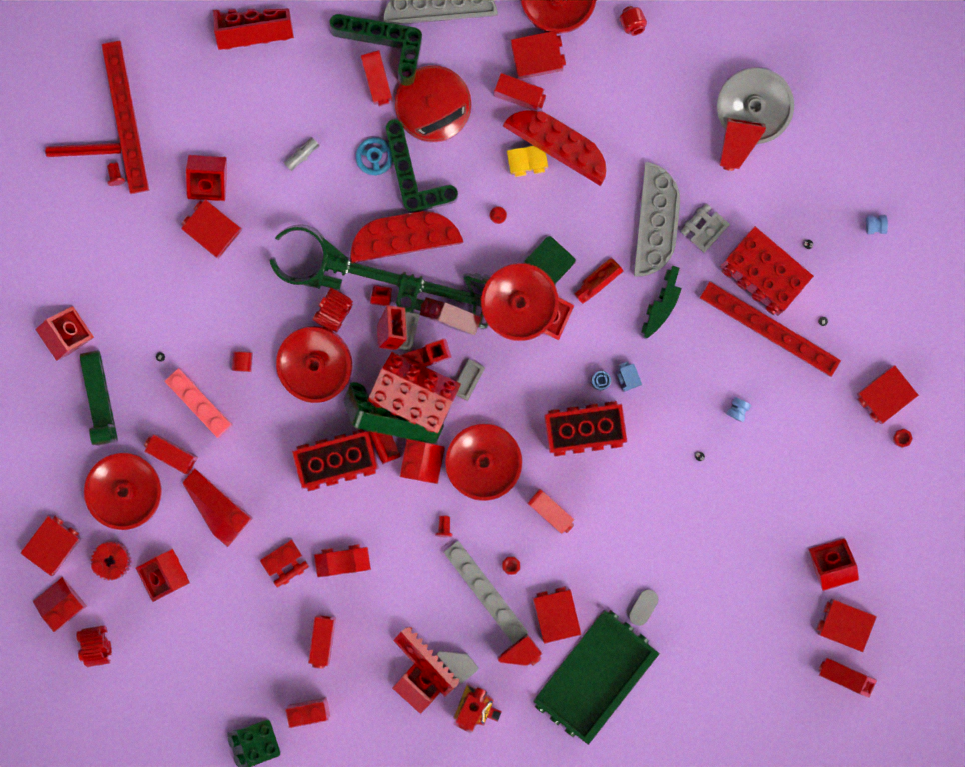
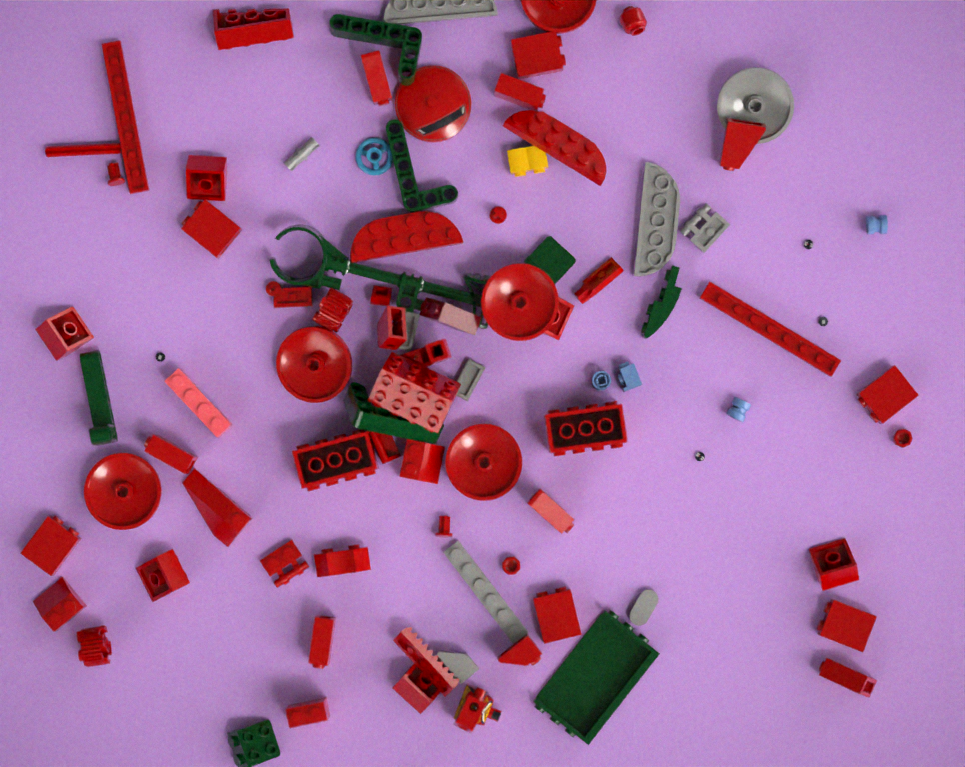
(114, 571): red brick -> none
(242, 361): red brick -> none
(289, 296): none -> red hinge
(766, 271): red brick -> none

